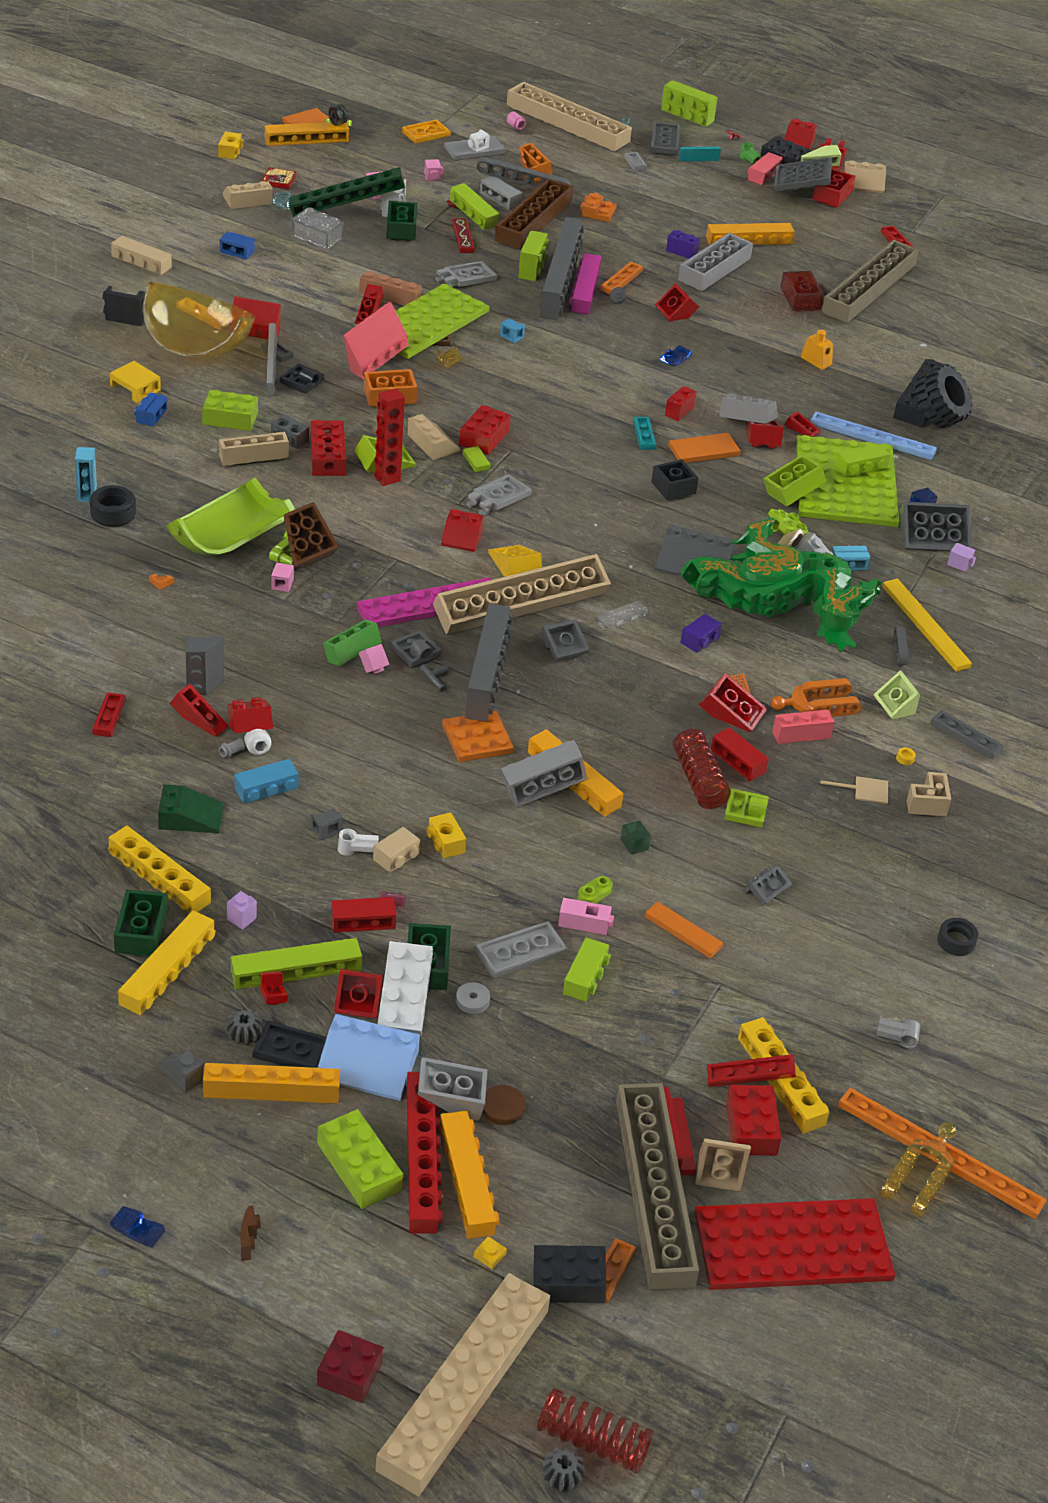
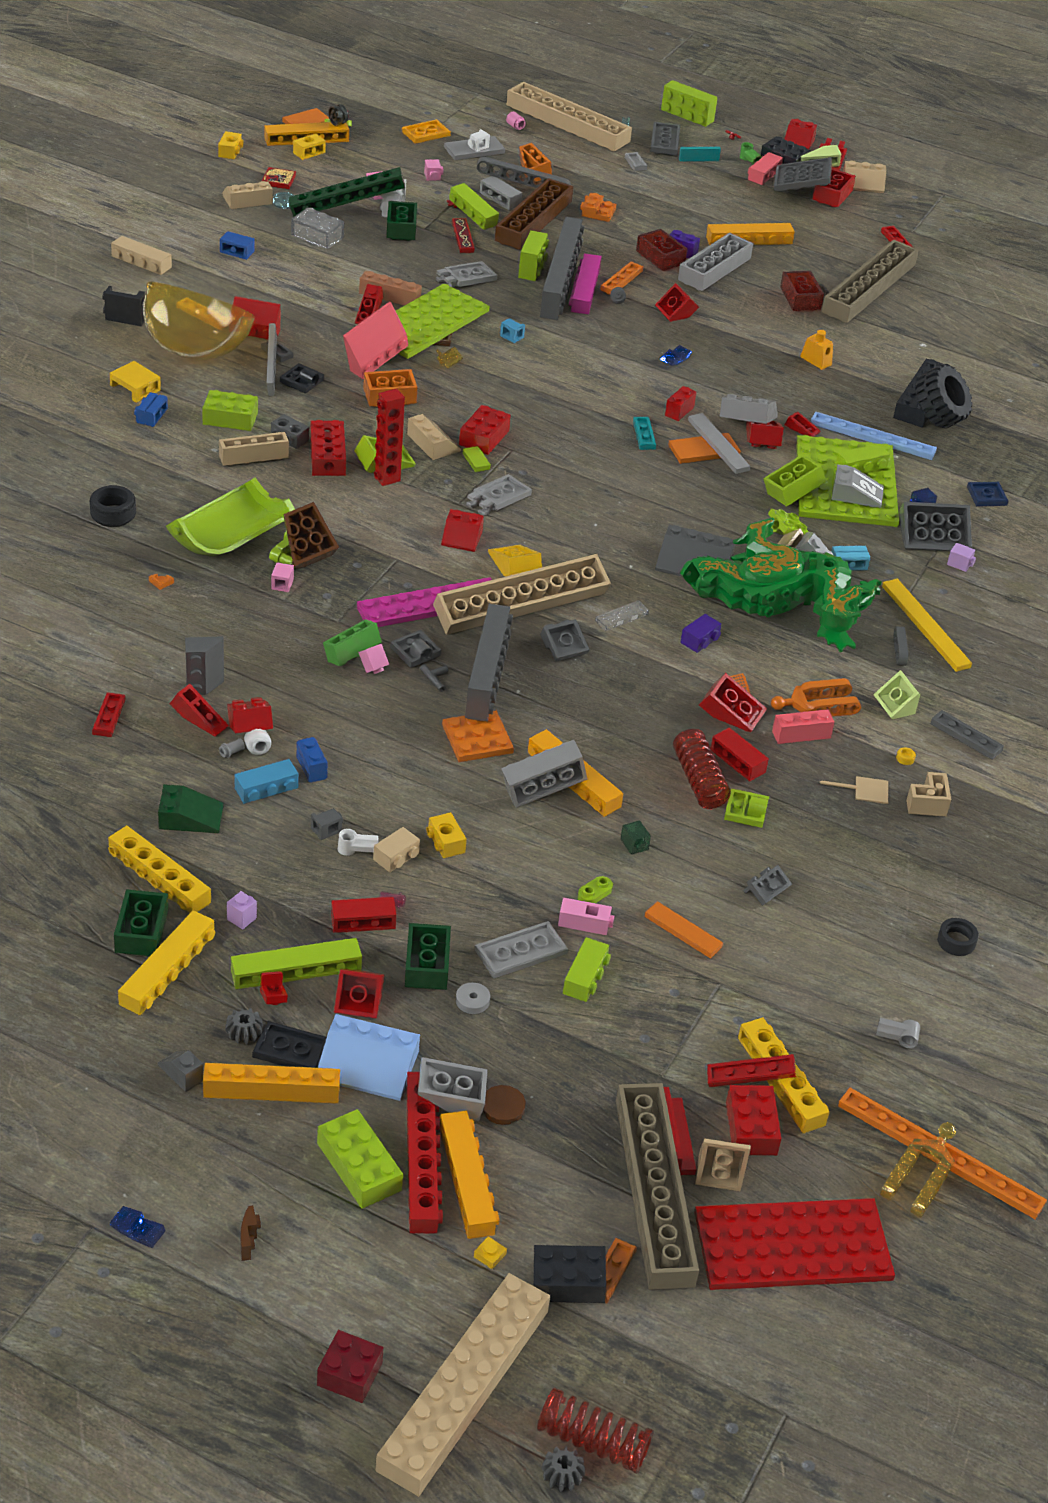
(85, 473): medium azure brick -> none
(309, 146): none -> yellow brick
(311, 759): none -> blue brick
(405, 986): white brick -> none
(661, 249): none -> clear red brick
(674, 479): black brick -> none
(719, 443): none -> light grey tile
(856, 487): none -> light grey slope
(987, 494): none -> dark blue tile

